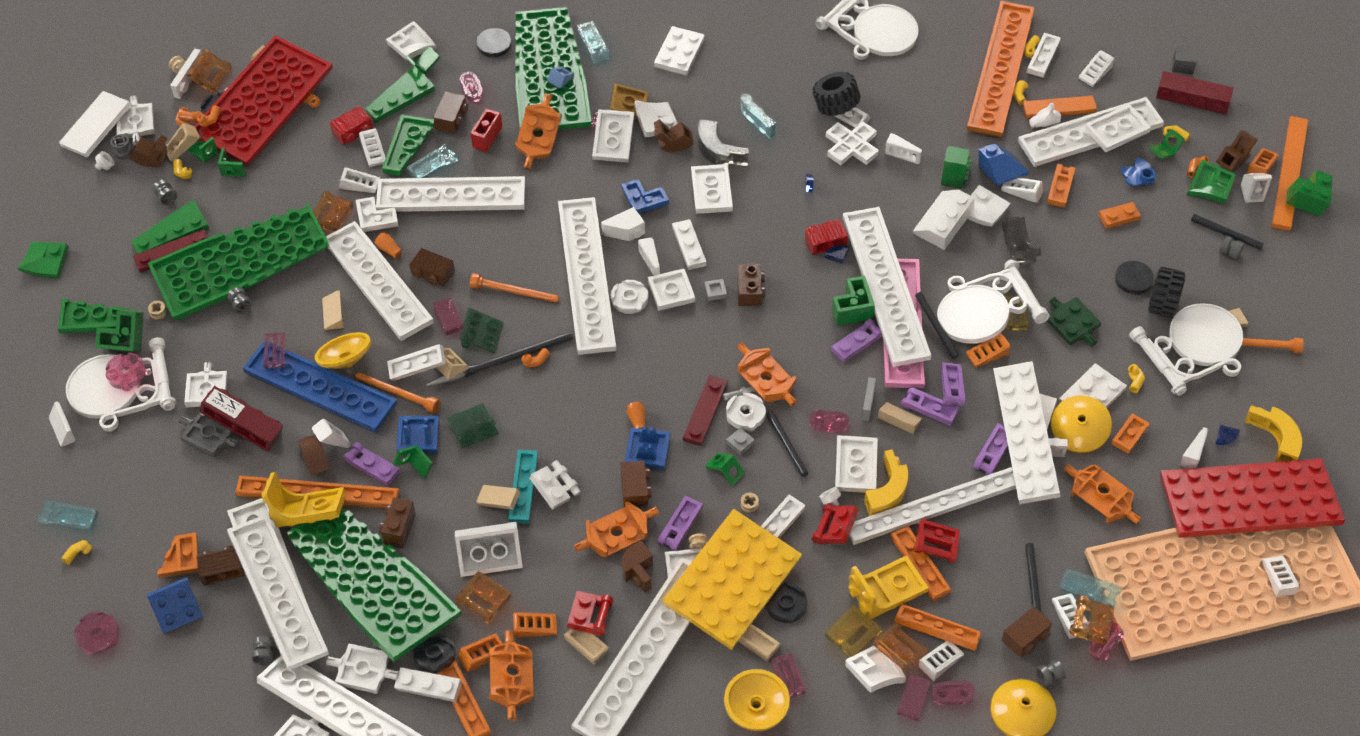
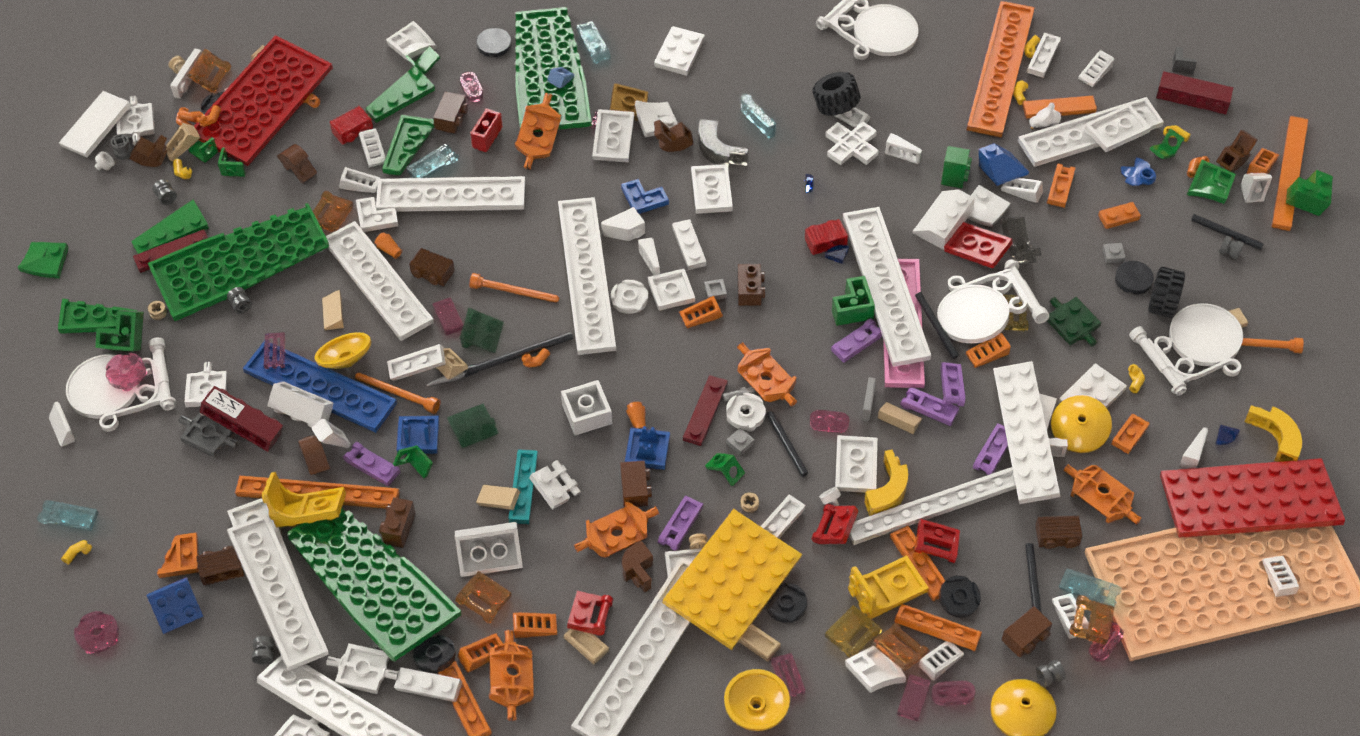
(296, 160): none -> reddish brown brick
(299, 404): none -> white brick
(586, 407): none -> white brick
(703, 318): none -> orange slope
(959, 596): none -> black tile
(978, 245): none -> red plate
(1058, 531): none -> reddish brown brick
(1113, 253): none -> light grey plate

